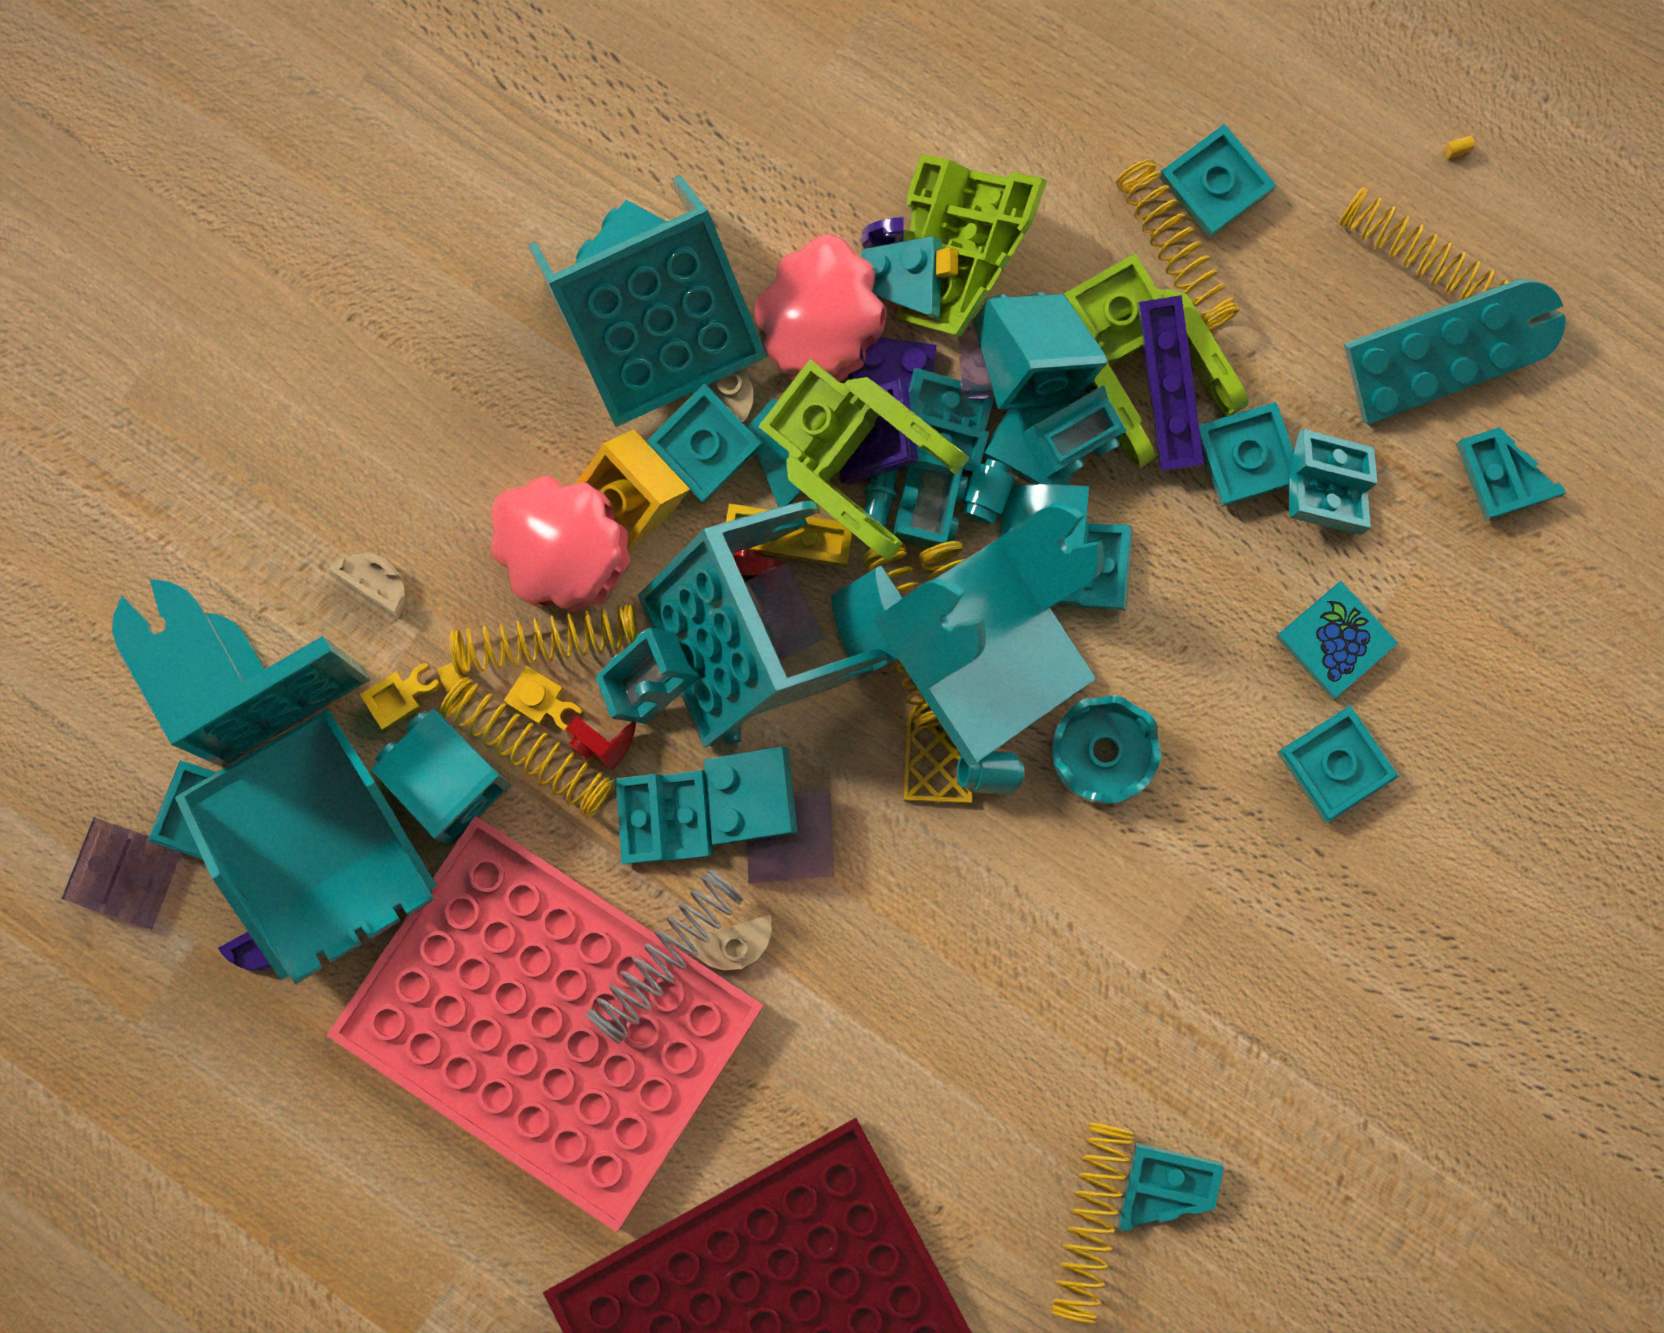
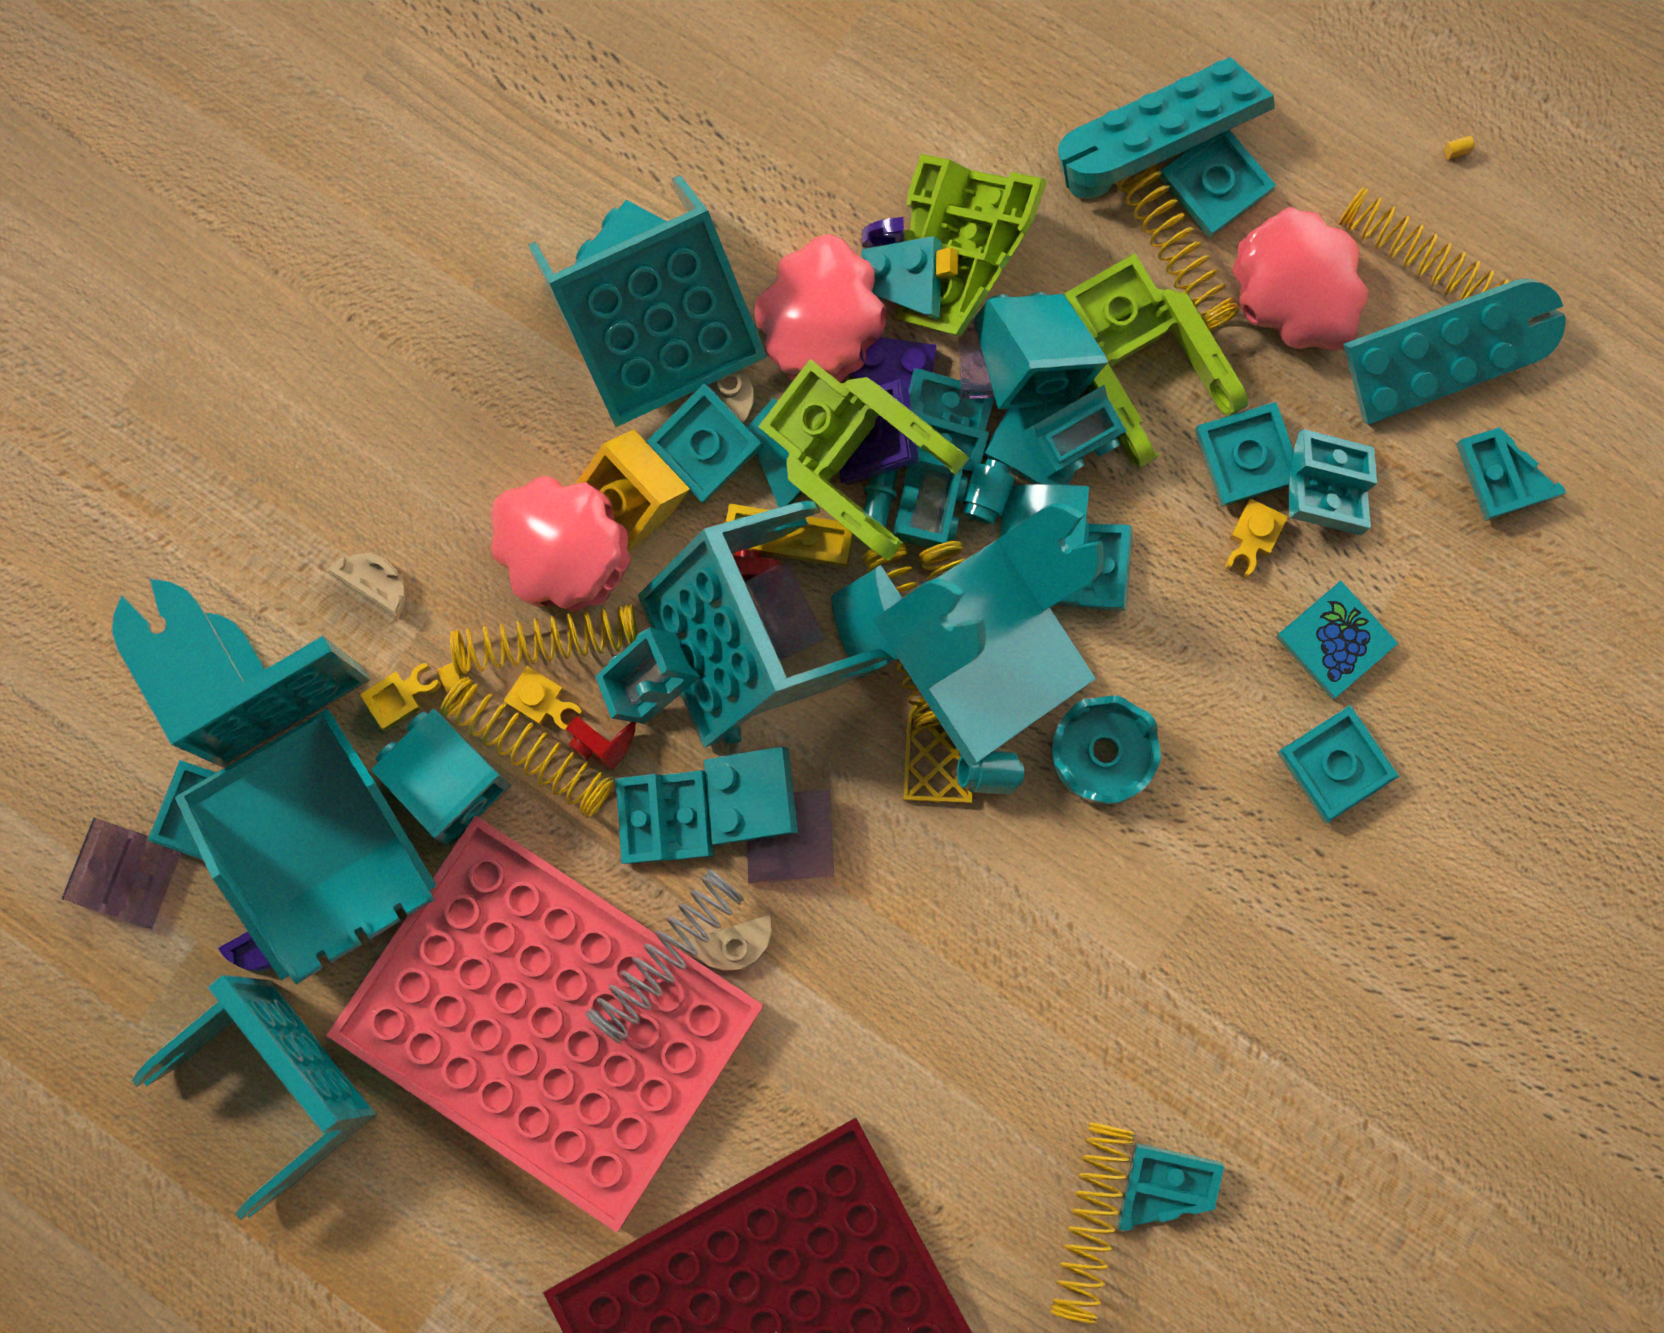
(292, 1055): none -> teal piece
(1160, 126): none -> teal plate
(1170, 382): dark purple plate -> none
(1255, 532): none -> yellow plate
(1301, 280): none -> coral piece

